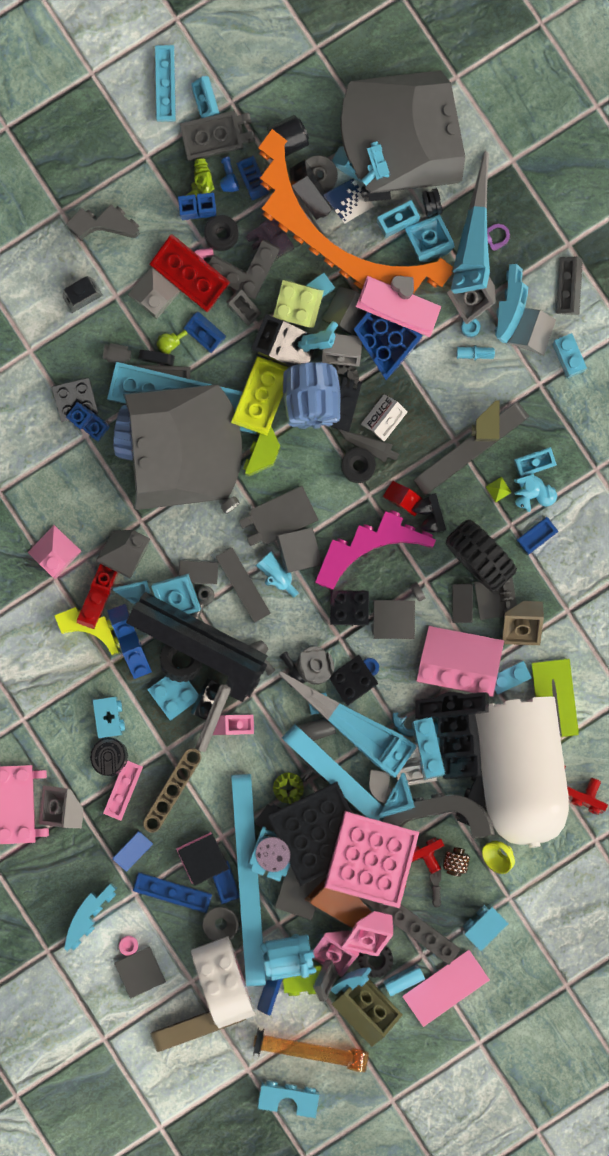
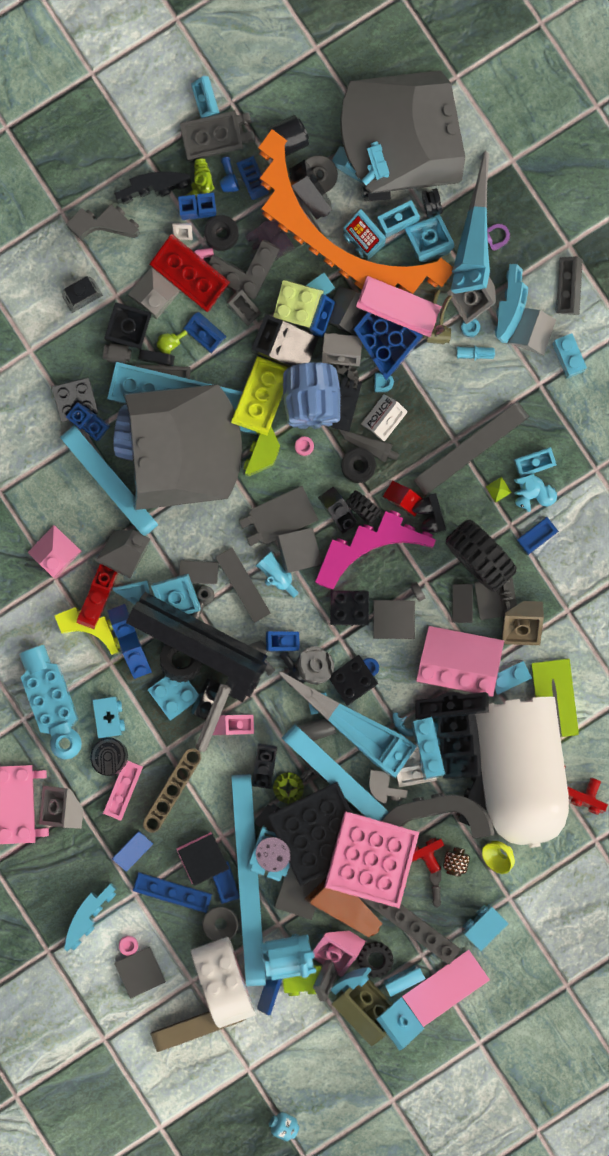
(50, 701): none -> medium azure brick
(108, 480): none -> medium azure beam
(127, 326): none -> black slope
(160, 182): none -> black slope
(165, 83): medium azure plate -> none
(182, 231): none -> white slope
(230, 504): dark grey tile -> none
(264, 766): none -> black slope
(282, 641): none -> blue slope
(284, 1126): none -> medium azure head
(304, 446): none -> bright pink tile
(305, 1098): medium azure arch -> none
(321, 340): medium azure piece -> none
(322, 316): none -> blue slope
(337, 509): none -> black slope
(348, 201): sticker -> none
(353, 1059): clear orange piece -> none
(363, 506): none -> black tyre
(364, 235): none -> slope
(370, 934): bright pink slope -> none
(381, 384): none -> medium azure tile
(399, 798): medium azure tile -> none
(400, 1023): none -> medium azure plate
(403, 286): tile -> none
(440, 332): none -> olive plant
(487, 424): olive slope -> none

